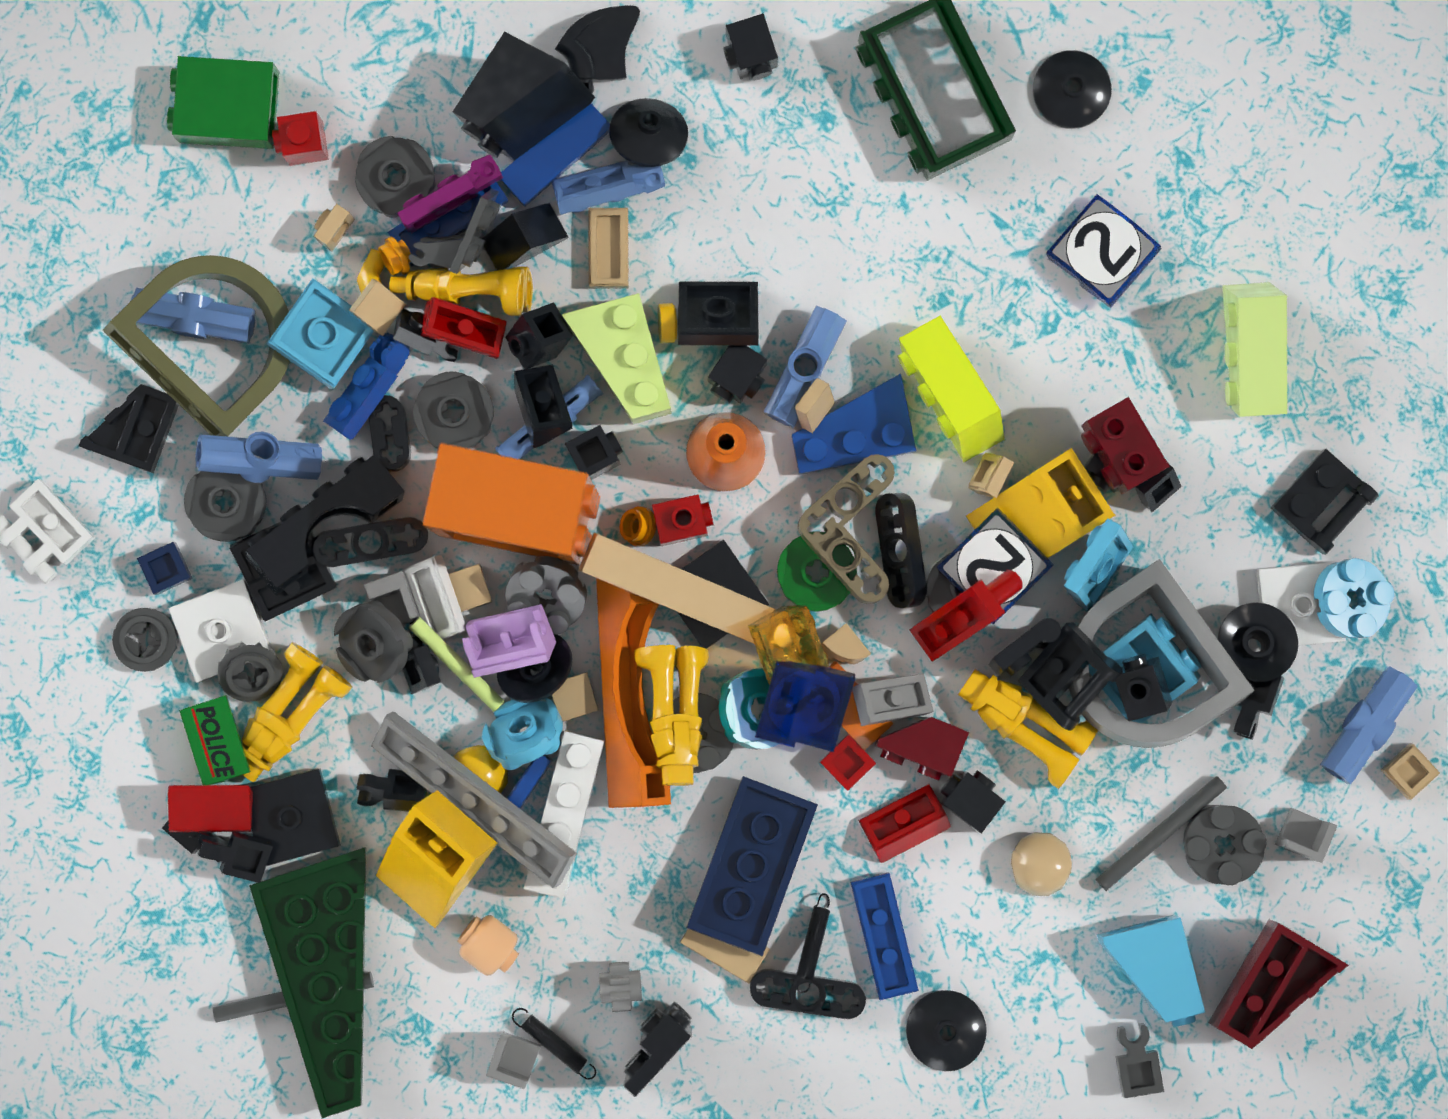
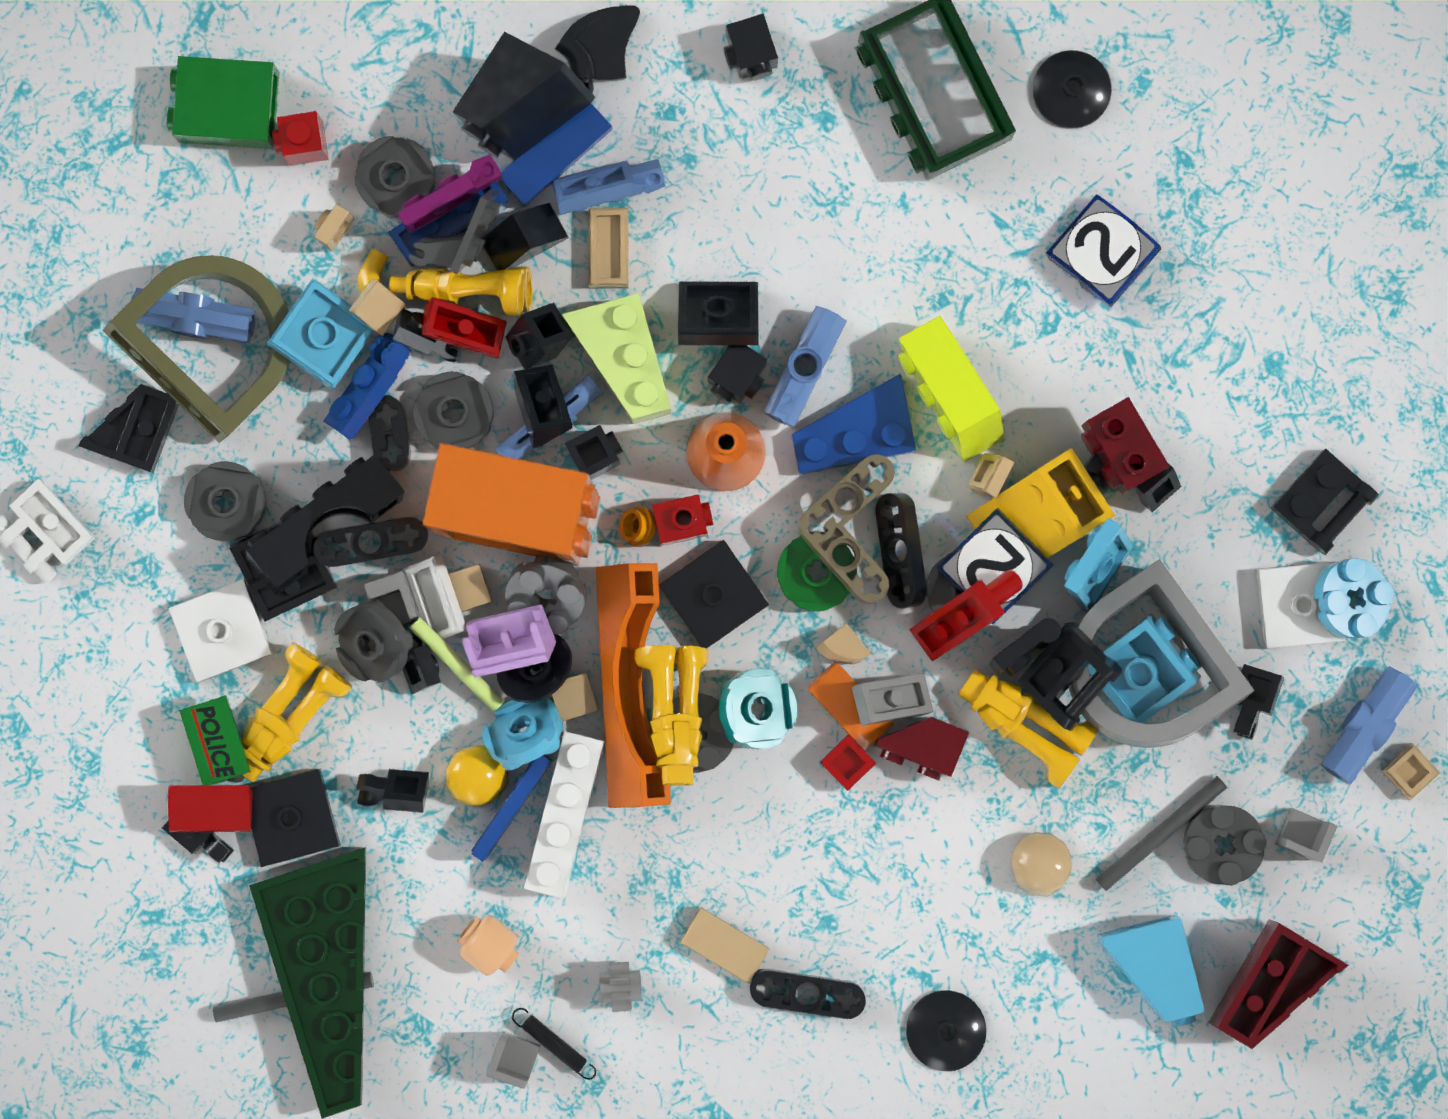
(130, 651): dark grey gear -> none
(164, 568): dark blue plate -> none
(238, 684): dark grey gear -> none
(240, 857): black plate -> none
(279, 457): medium blue piece -> none
(395, 256): light orange plate -> none
(434, 856): yellow slope -> none
(485, 806): light grey tile -> none
(648, 144): black dish -> none
(662, 1038): black plate -> none
(667, 323): yellow tile -> none
(671, 587): tan tile -> none
(752, 866): dark blue plate -> none
(787, 636): clear yellow bracket -> none
(805, 705): clear blue slope -> none
(813, 943): black piece -> none
(814, 405): tan tile -> none
(884, 936): blue tile -> none
(905, 823): red slope -> none
(972, 799): black brick -> none
(1138, 1069): dark grey plate -> none
(1143, 687): black brick -> none
(1256, 348): yellowish green wedge -> none
(1271, 629): black dish -> none

